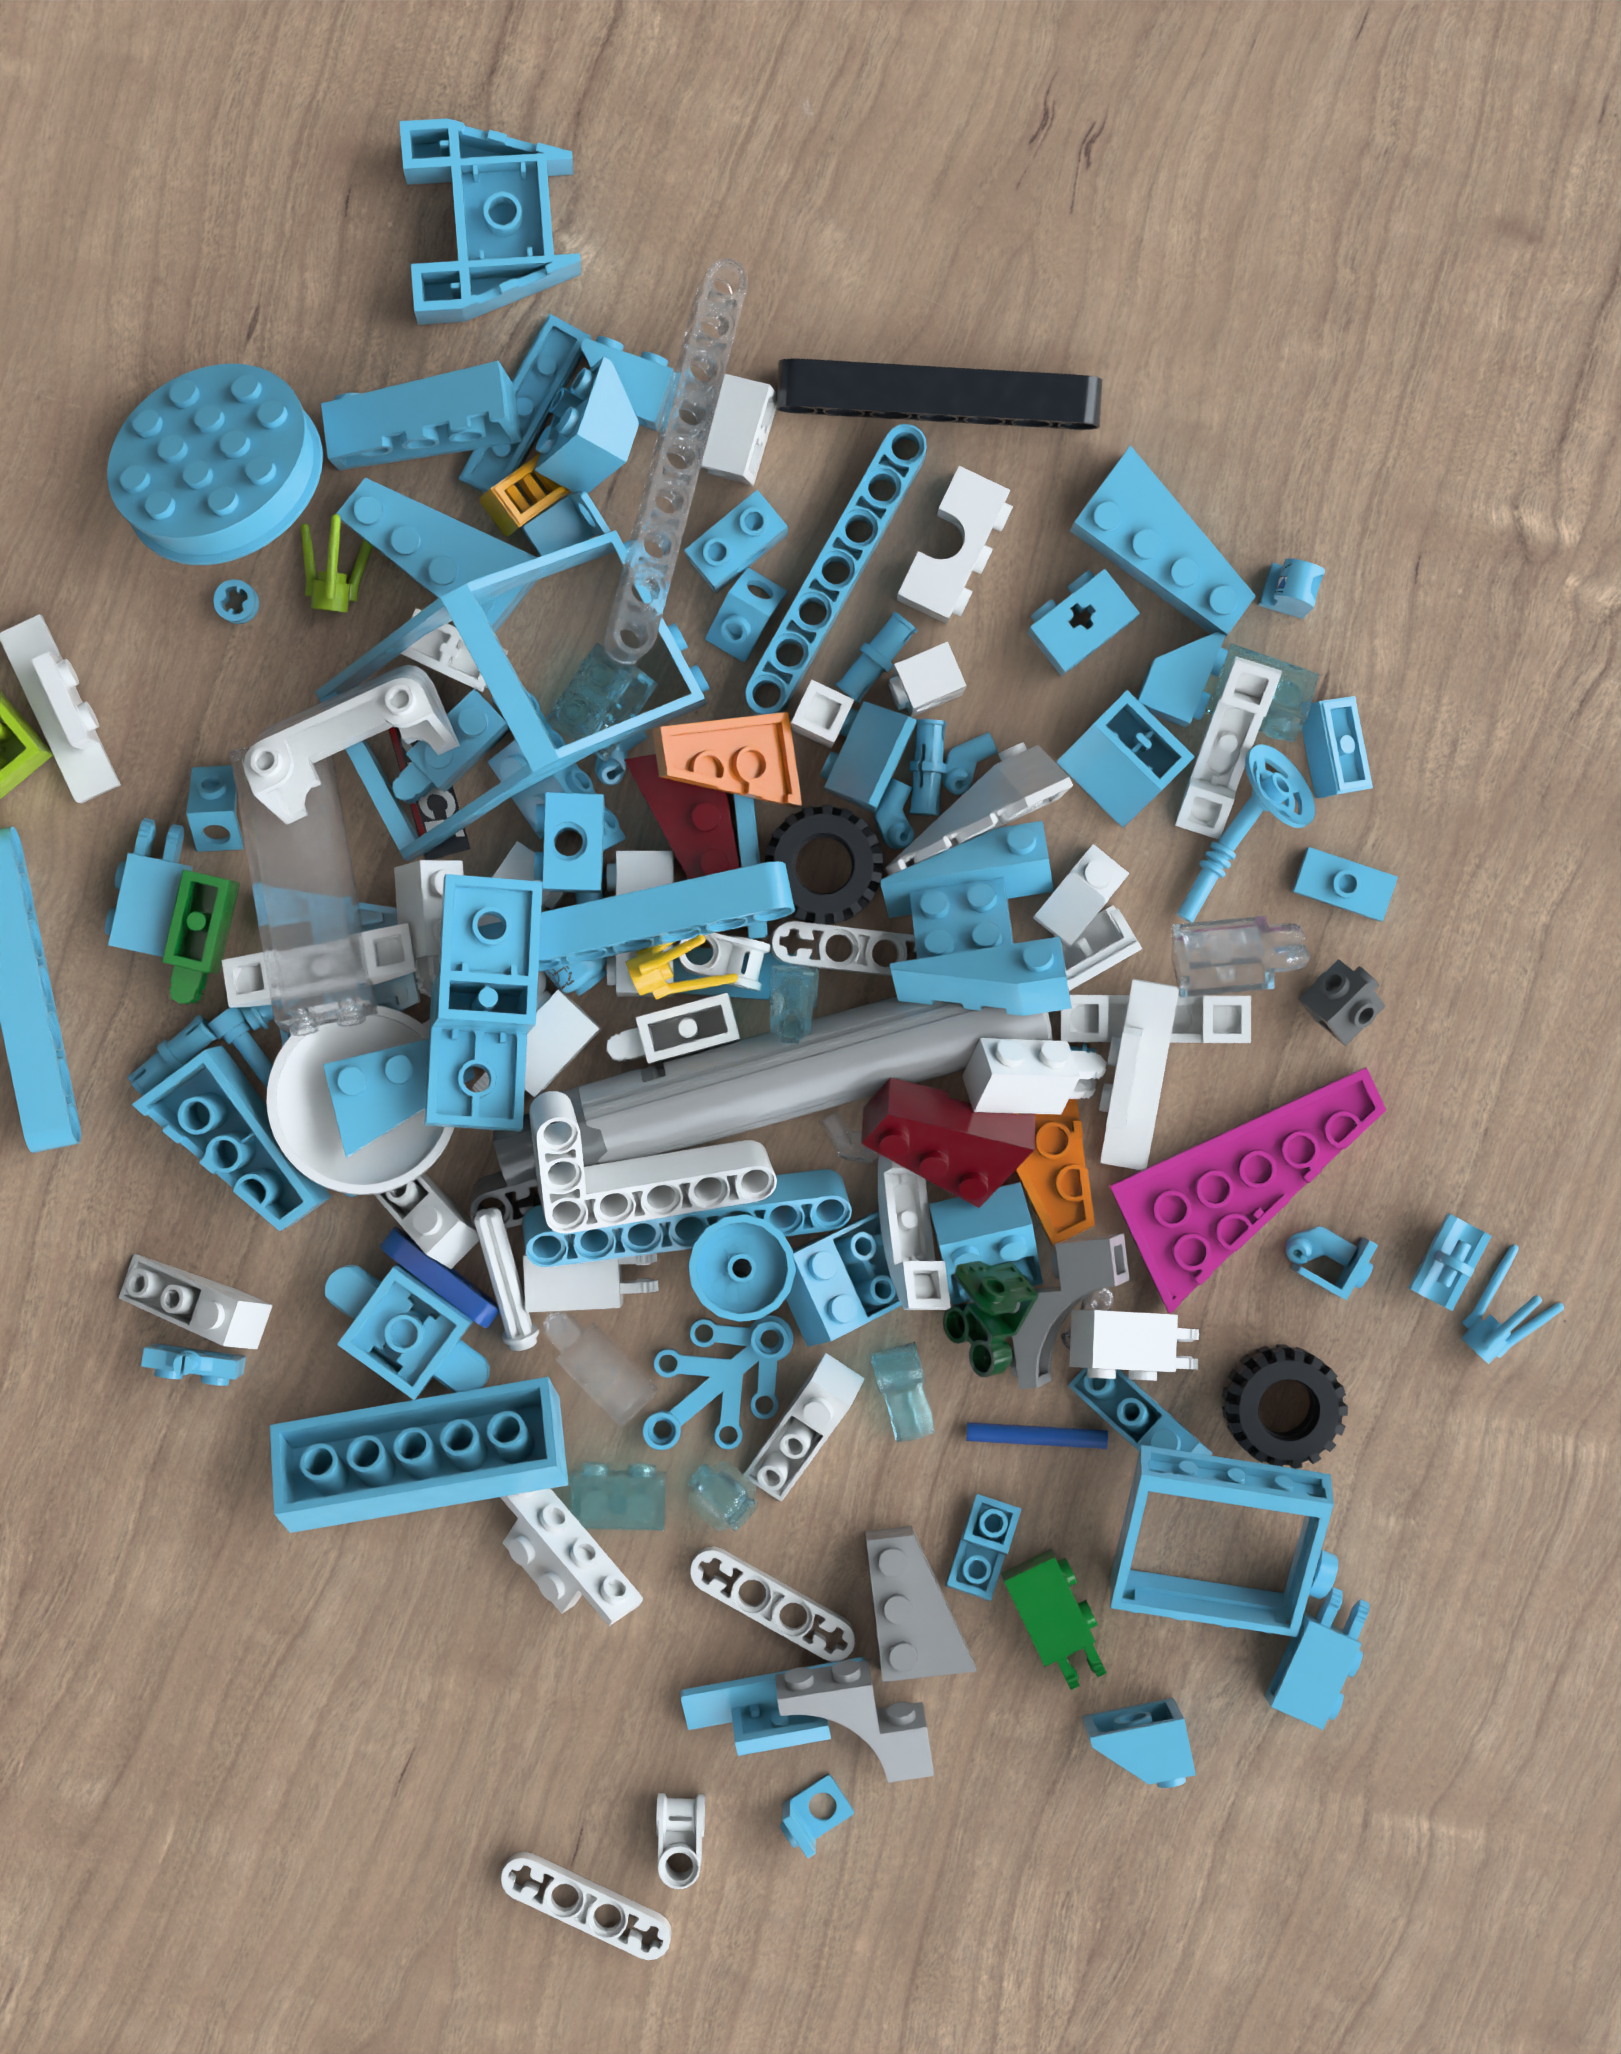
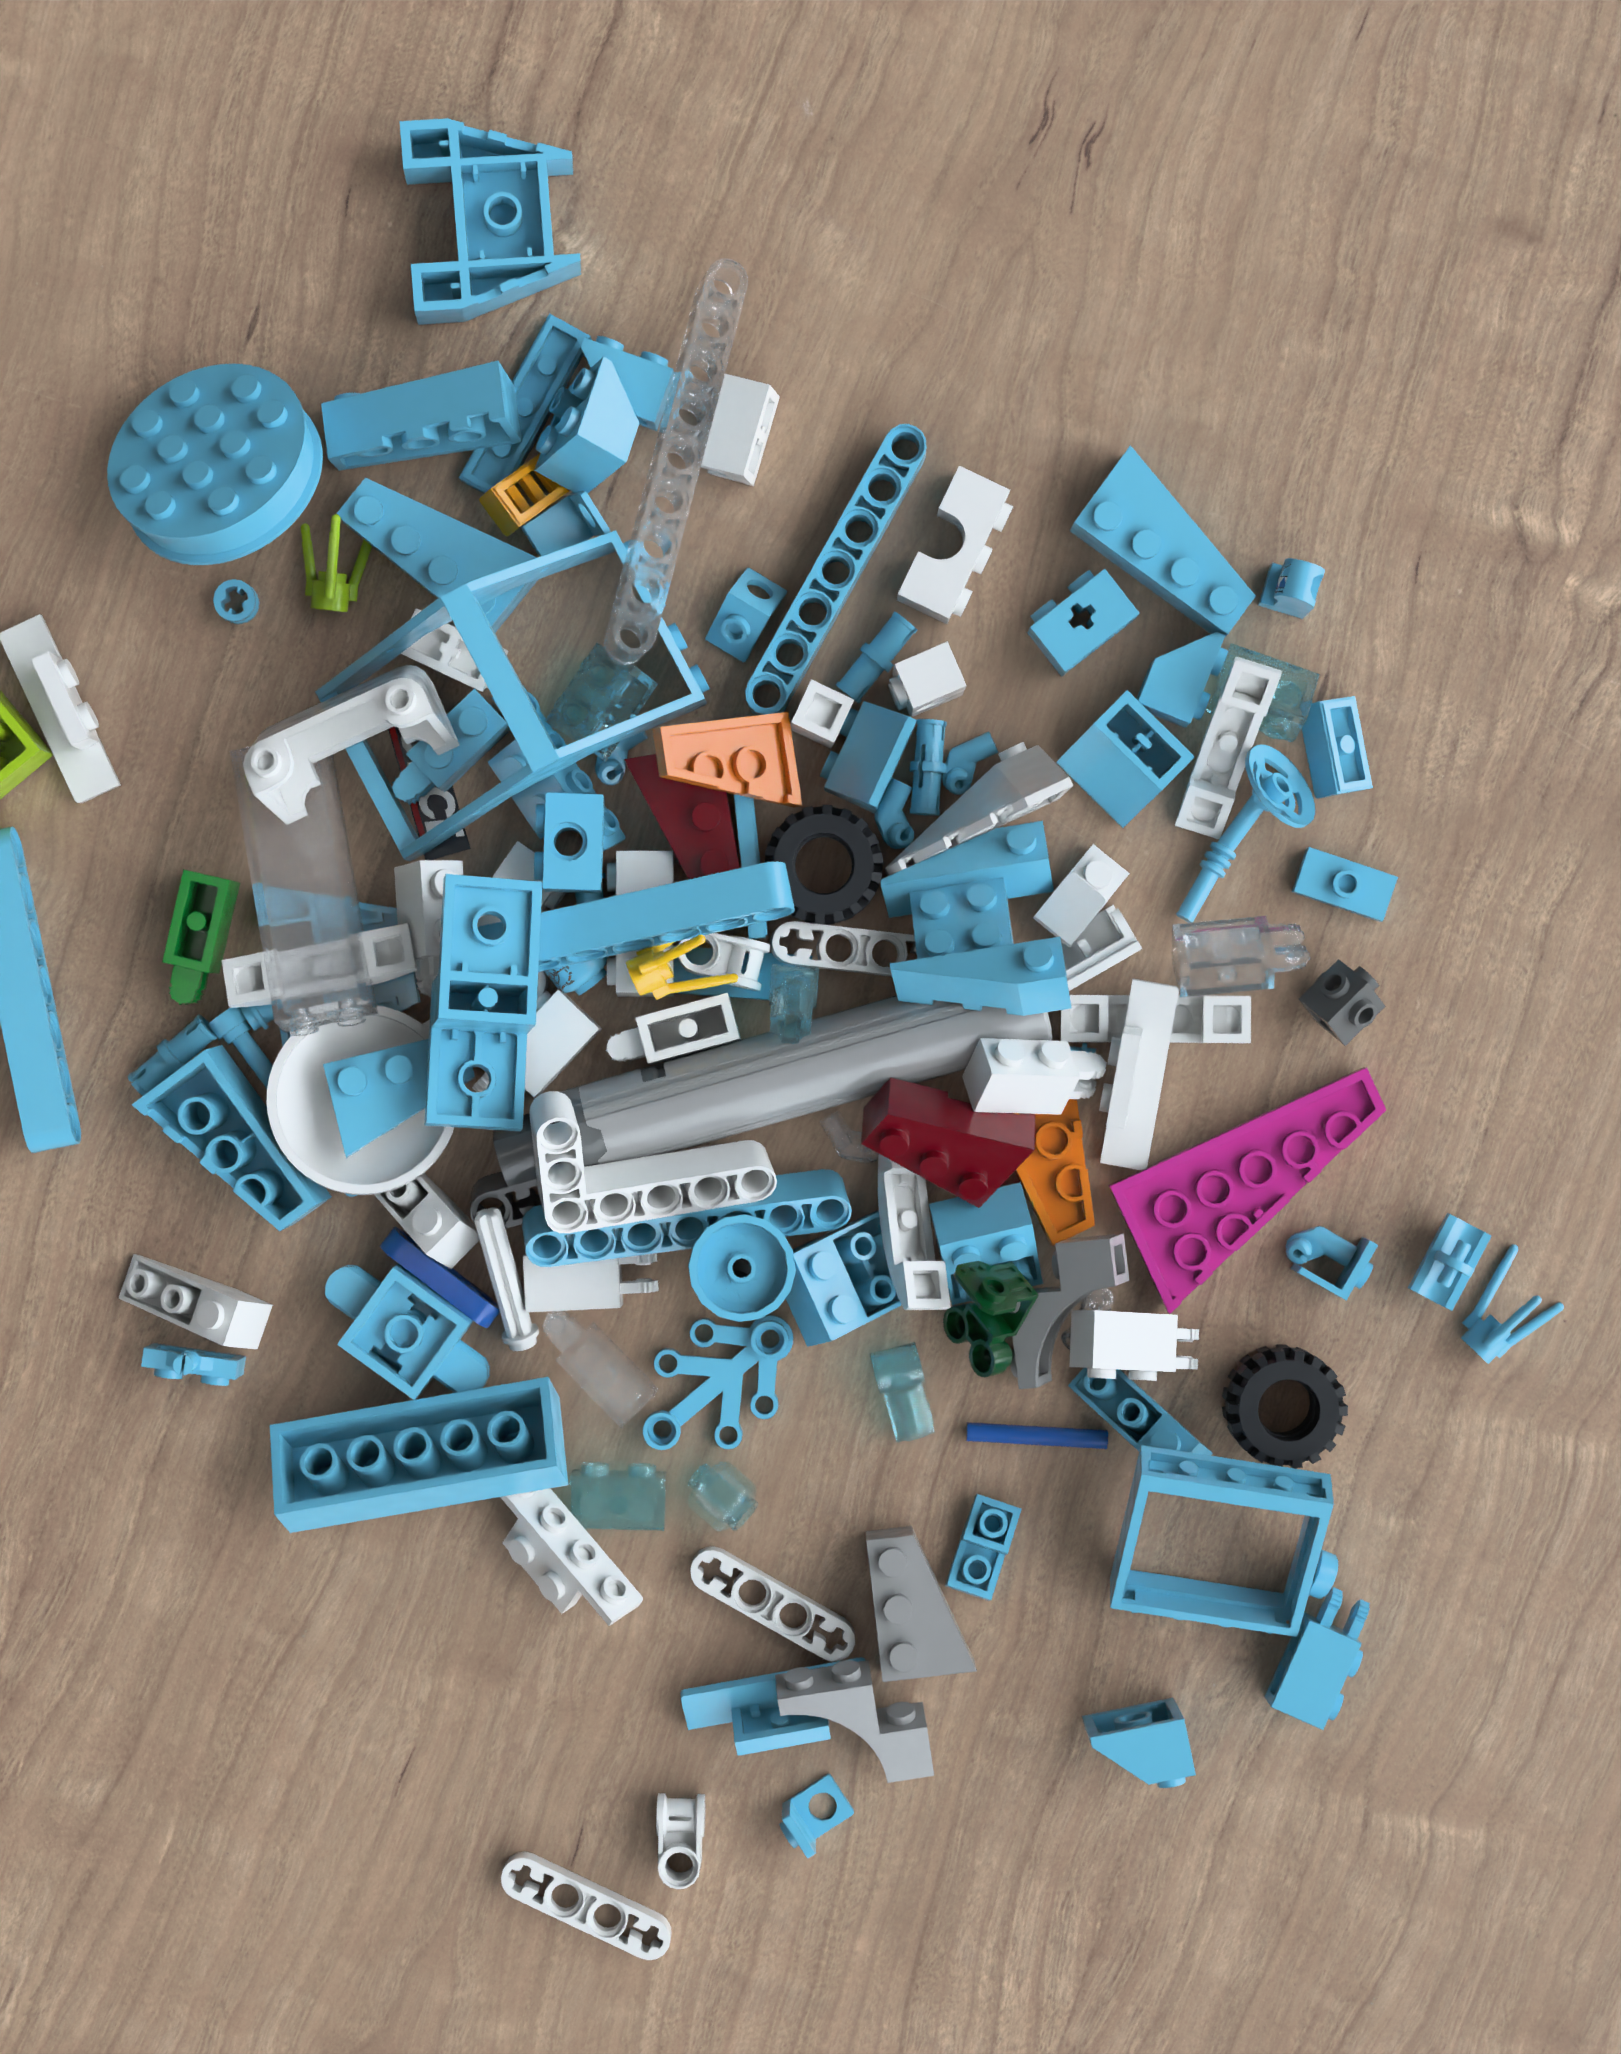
(146, 893): medium azure hinge -> none
(213, 802): medium azure bracket -> none
(736, 541): medium azure brick -> none
(804, 1427): white slope -> none
(939, 394): black beam -> none
(1052, 1613): green hinge -> none

